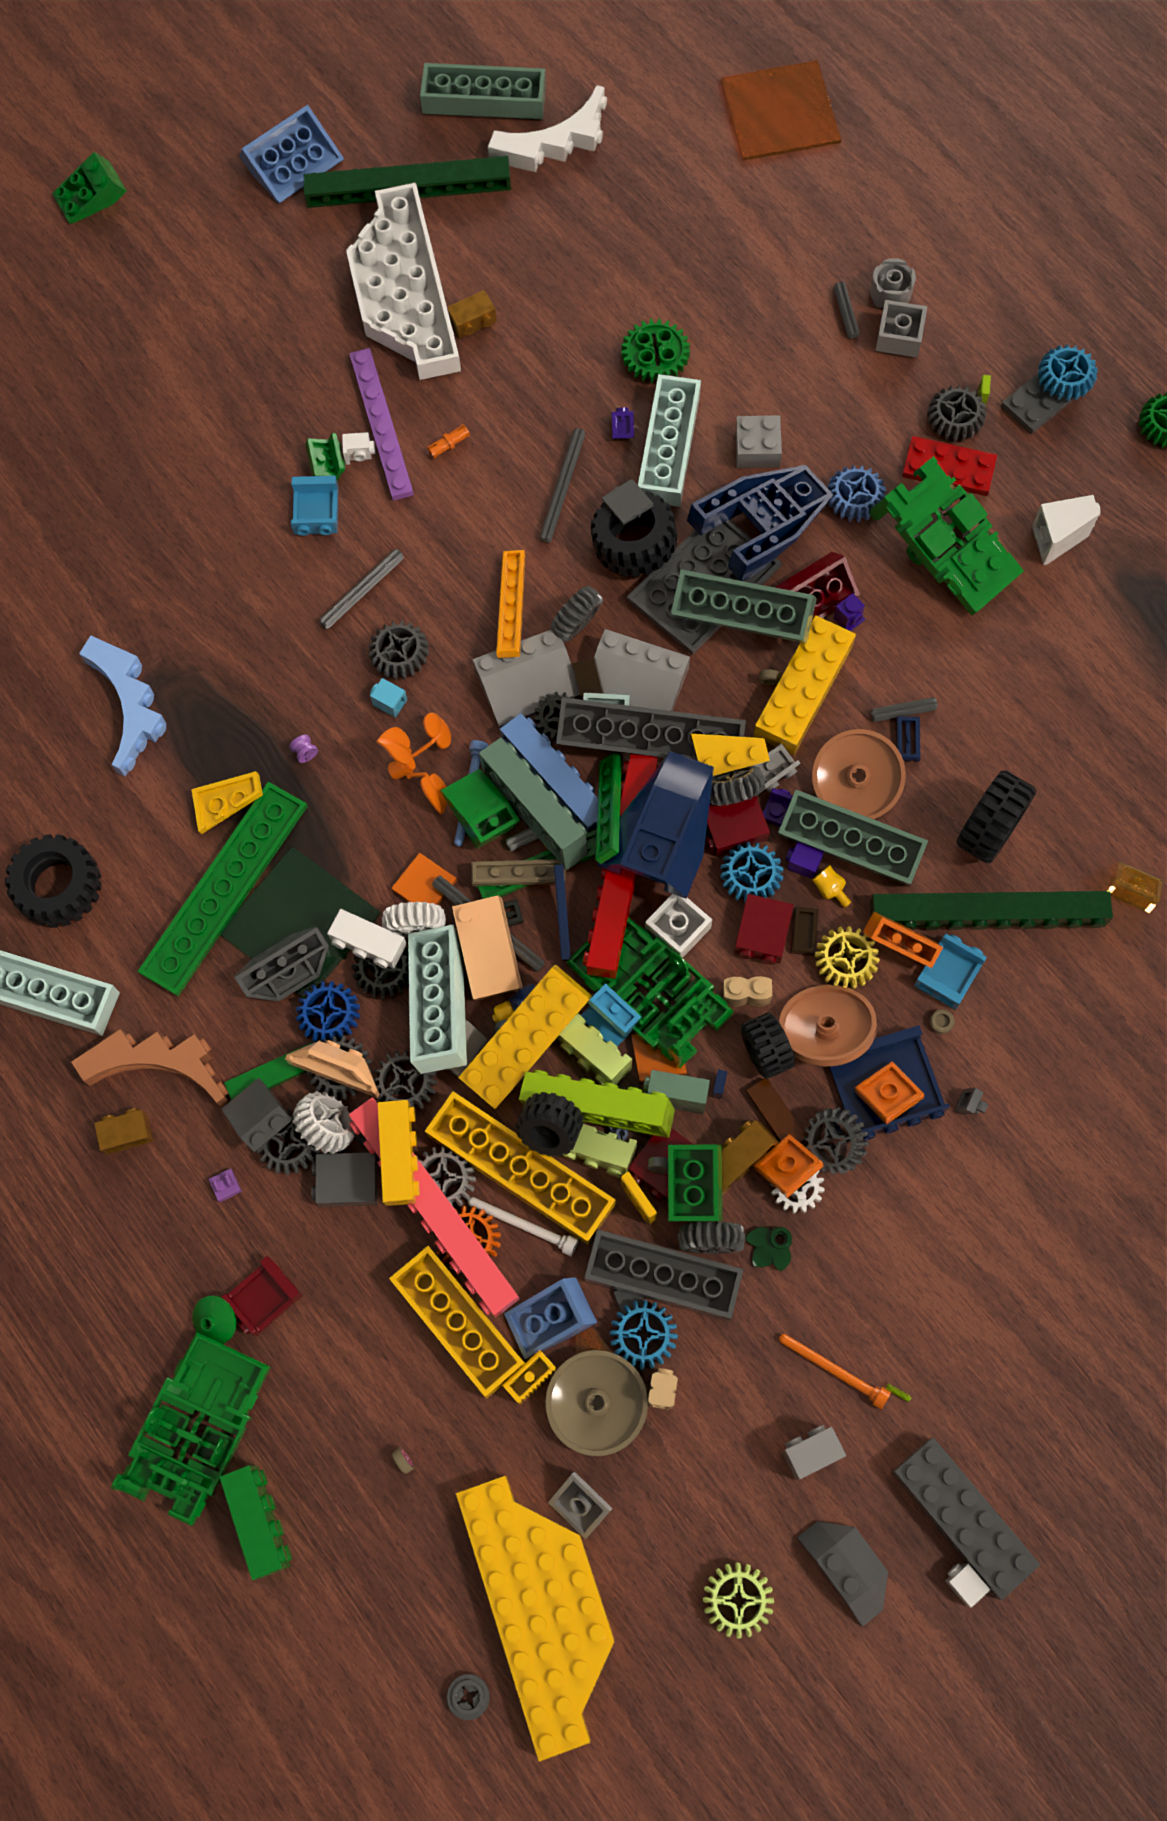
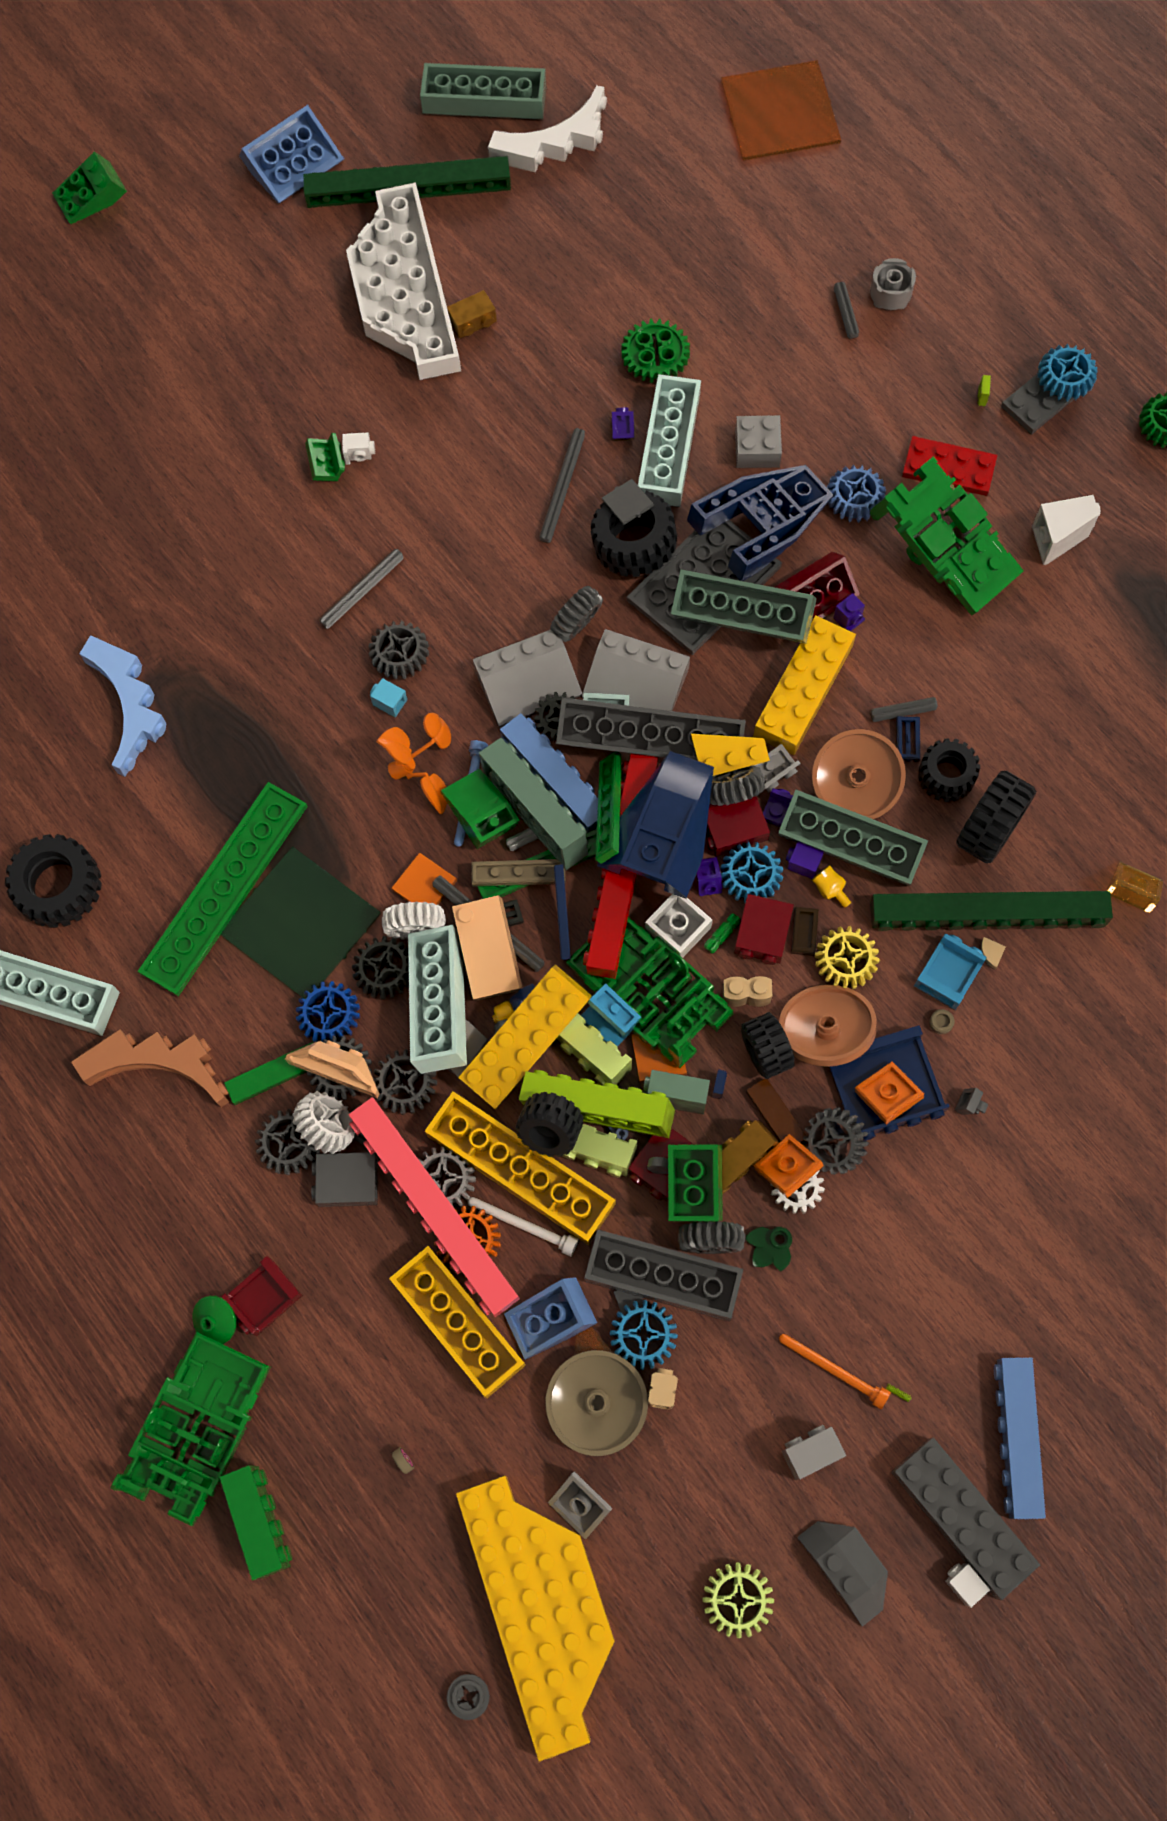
(123, 1131): pearl gold brick -> none
(224, 798): yellow wing -> none
(225, 1185): medium lavender tile -> none
(256, 1114): dark grey brick -> none
(284, 966): dark grey wedge -> none
(303, 748): medium lavender wheel -> none
(315, 505): dark azure panel -> none
(366, 939): white brick -> none
(381, 424): medium lavender plate -> none
(397, 1152): yellow brick -> none
(448, 441): orange pin -> none
(511, 604): light orange tile -> none
(529, 1377): yellow brick -> none
(587, 677): dark brown tile -> none
(638, 1198): yellow tile -> none
(709, 877): none -> dark purple bracket
(722, 933): none -> green axle
(769, 677): dark tan tile -> none
(901, 328): light grey brick -> none
(902, 939): orange brick -> none
(945, 406): dark grey gear -> none
(952, 753): none -> black tyre
(992, 951): none -> tan tile
(1020, 1438): none -> medium blue brick

